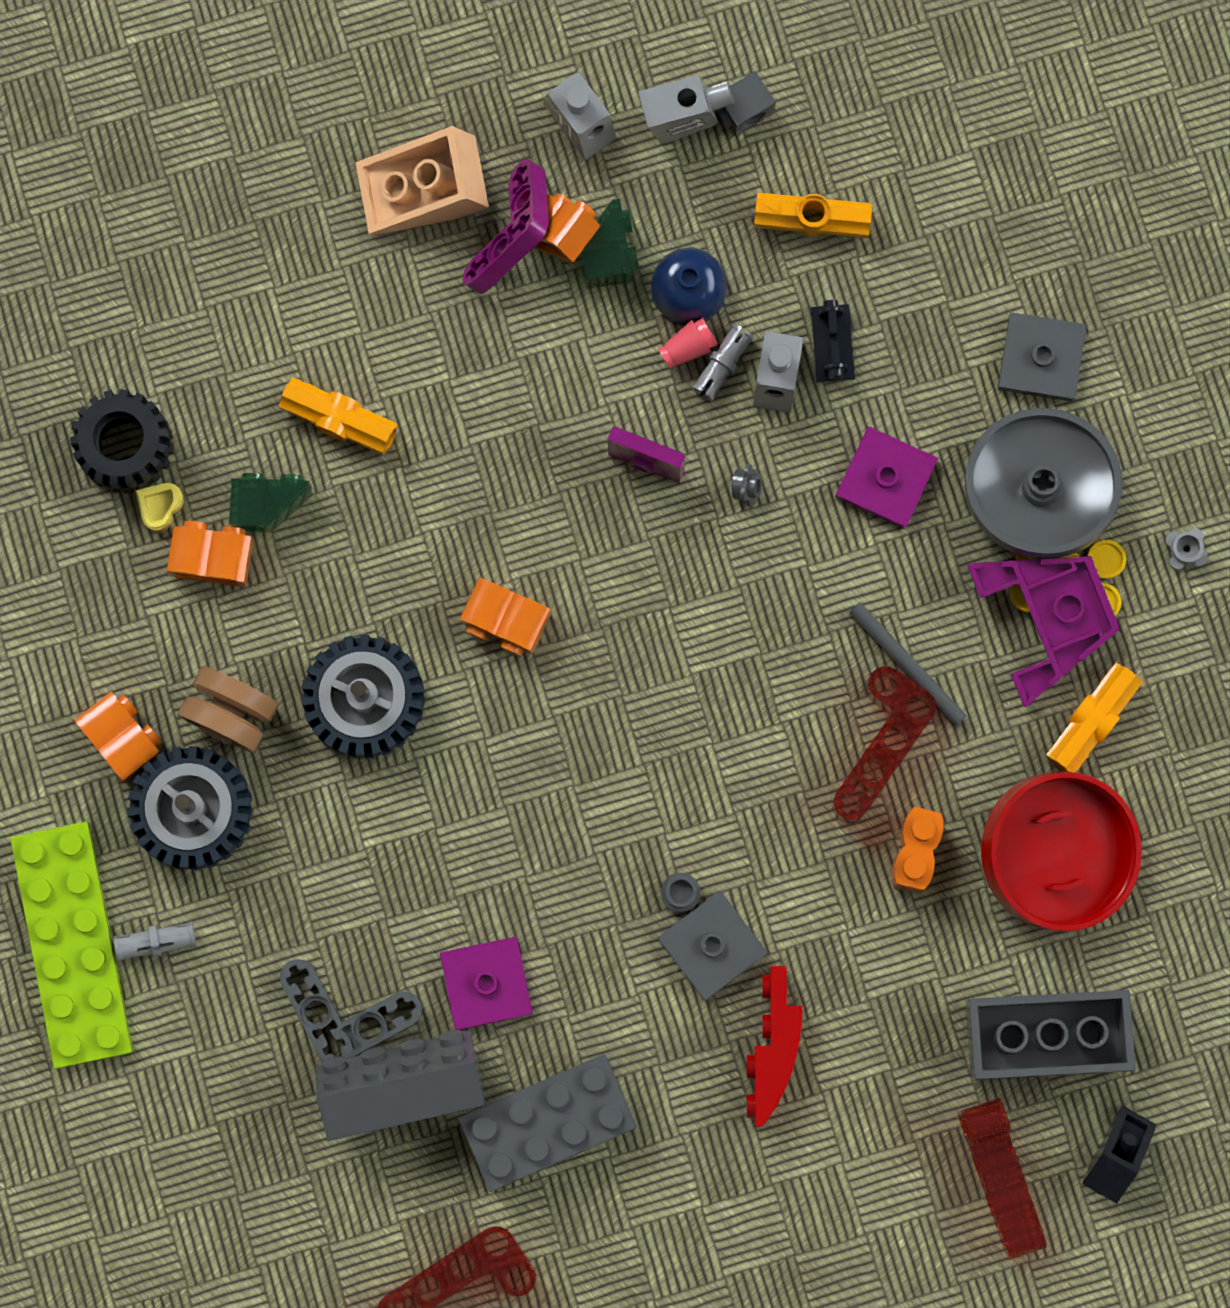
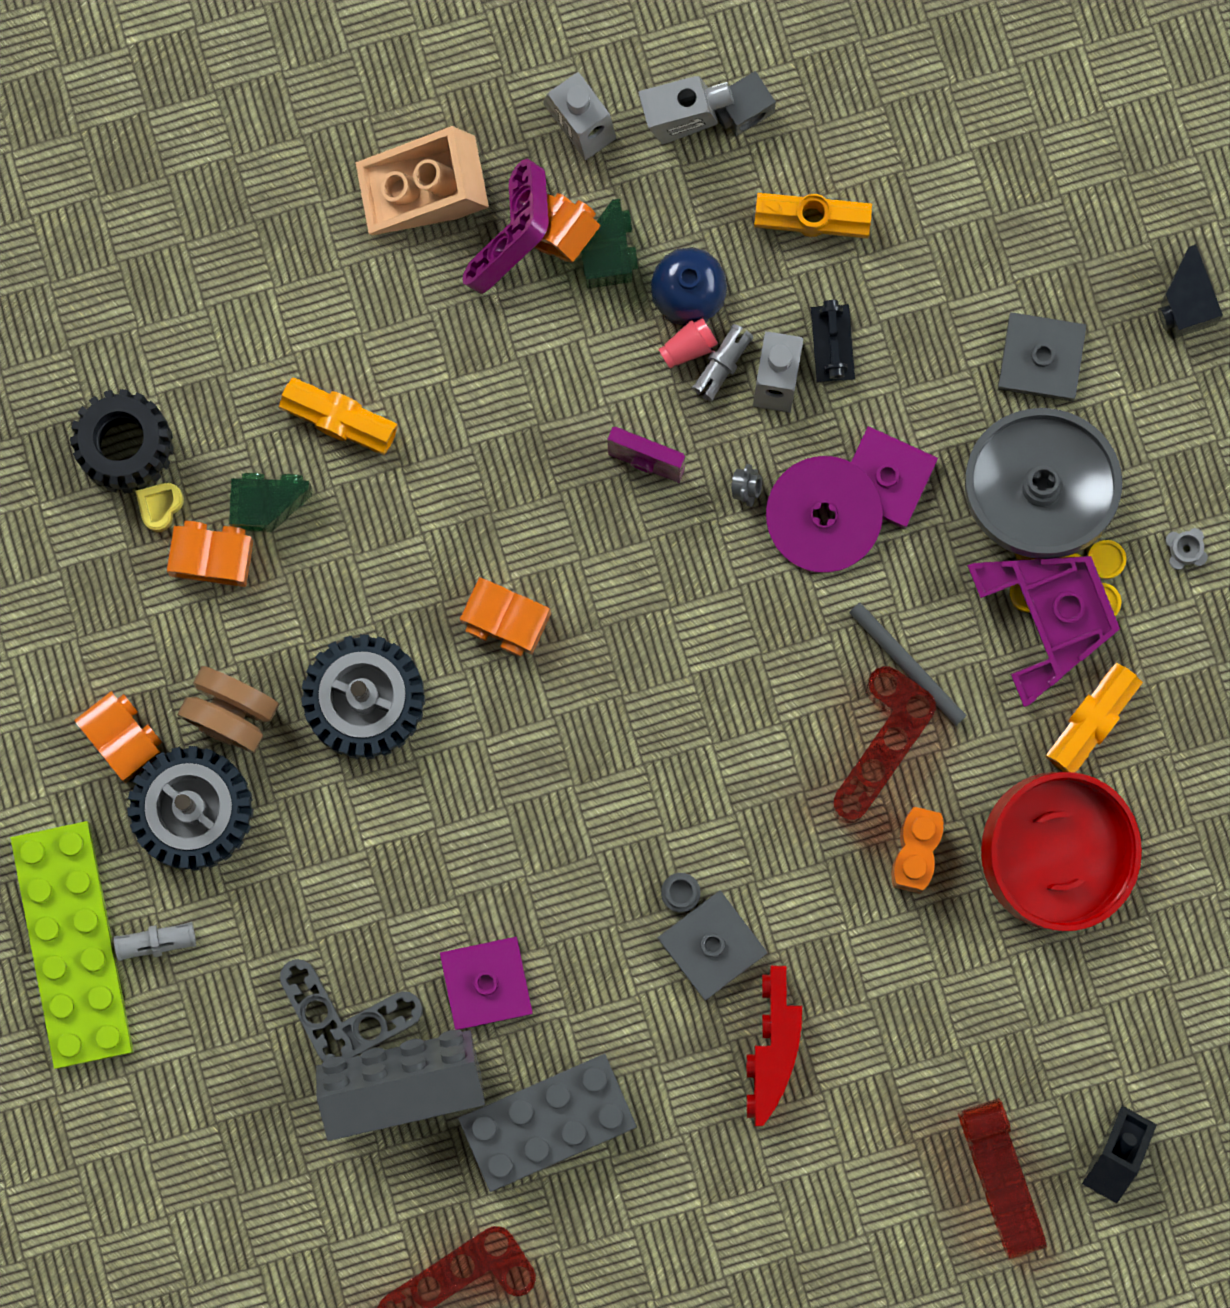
(799, 533): none -> magenta piece
(1050, 1035): dark grey brick -> none
(1190, 298): none -> black slope

